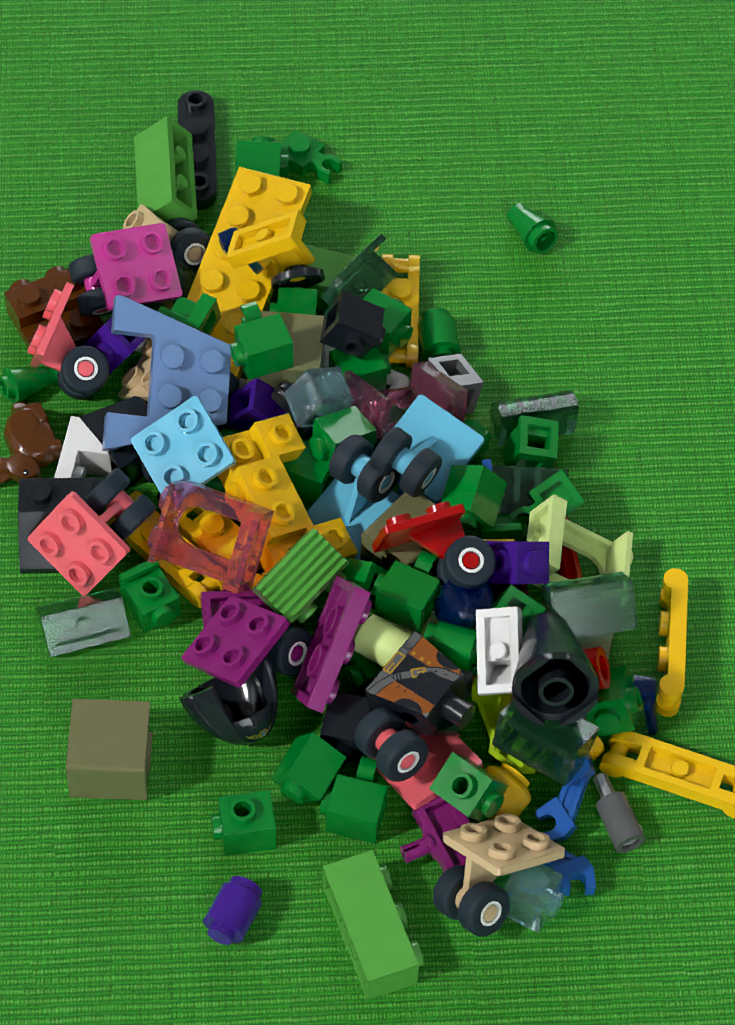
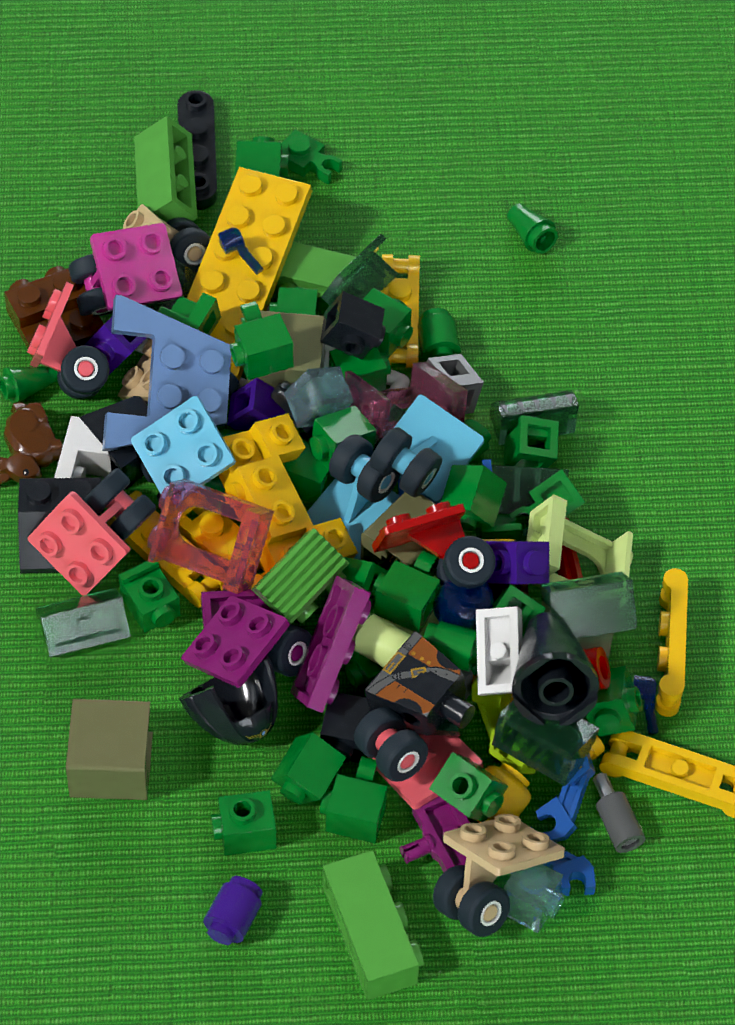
(282, 243): yellow piece -> none

